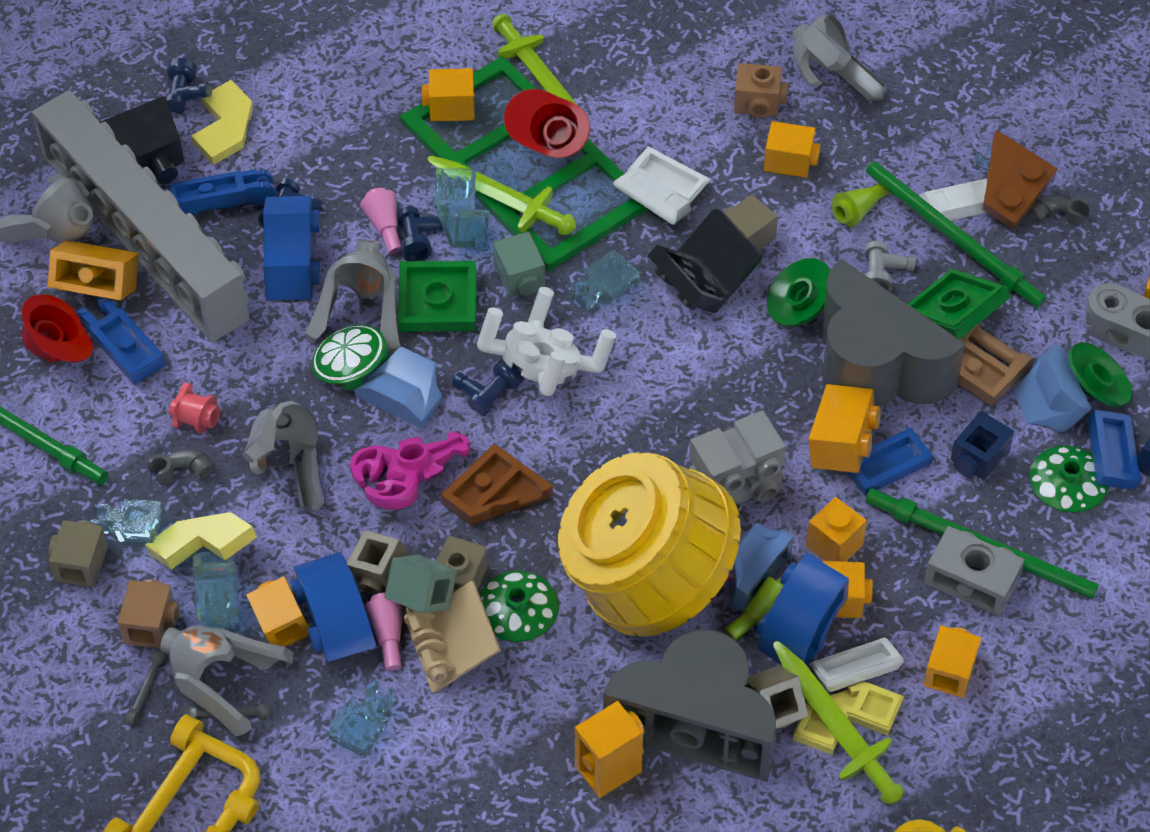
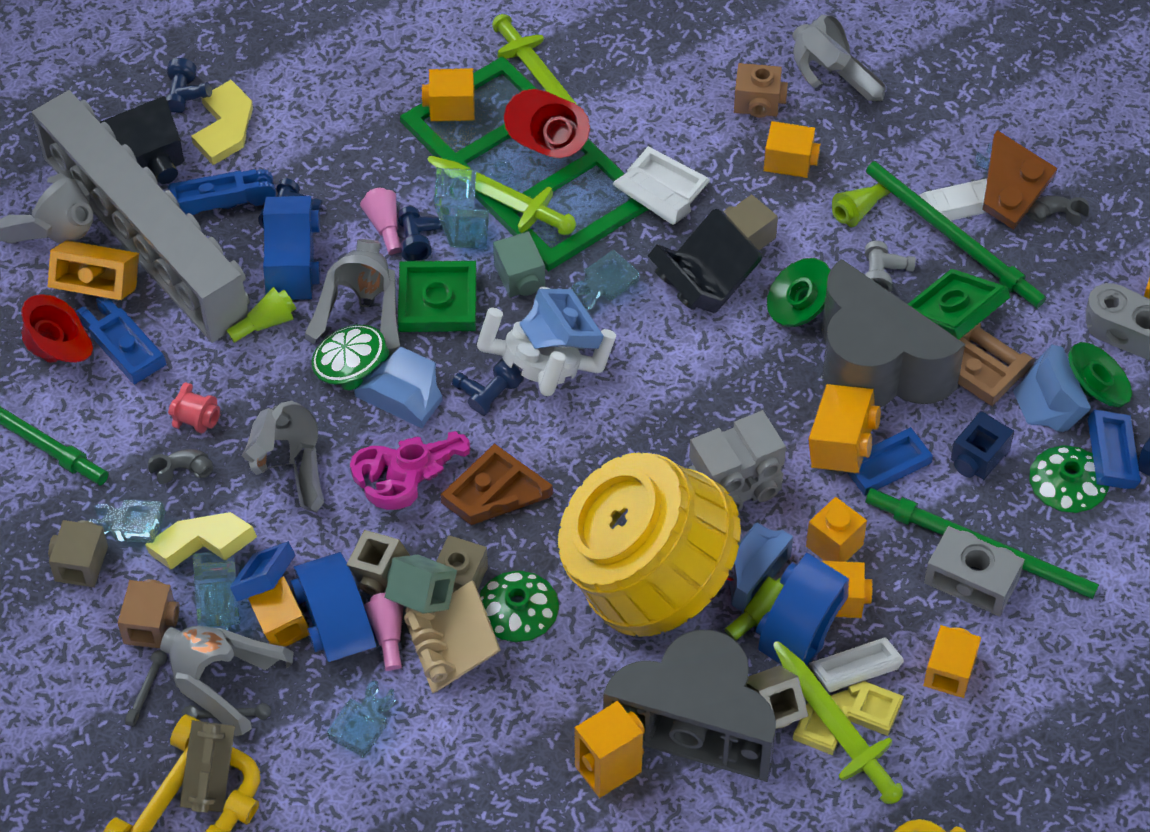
(207, 766): none -> dark tan hinge
(262, 571): none -> blue tile
(268, 312): none -> lime cone
(560, 321): none -> medium blue slope

